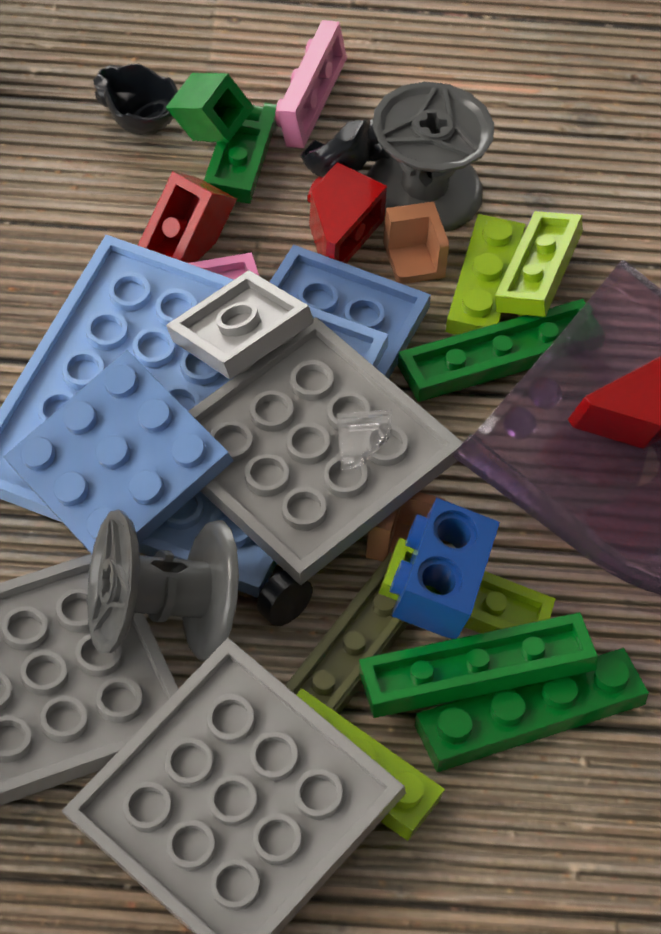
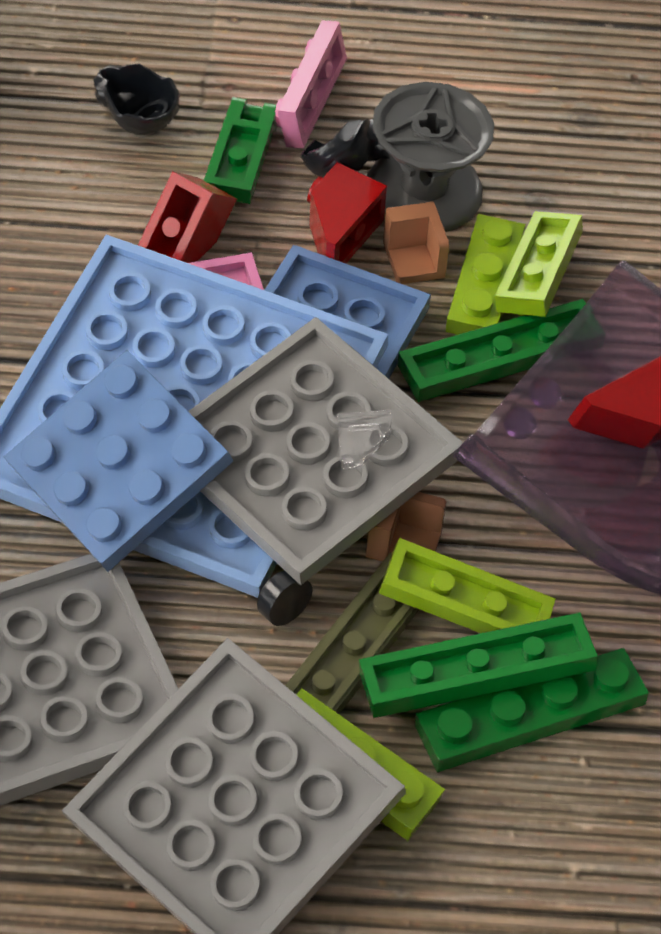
(196, 589): dark grey piece -> none
(210, 107): green brick -> none
(240, 324): light grey plate -> none
(450, 570): blue brick -> none

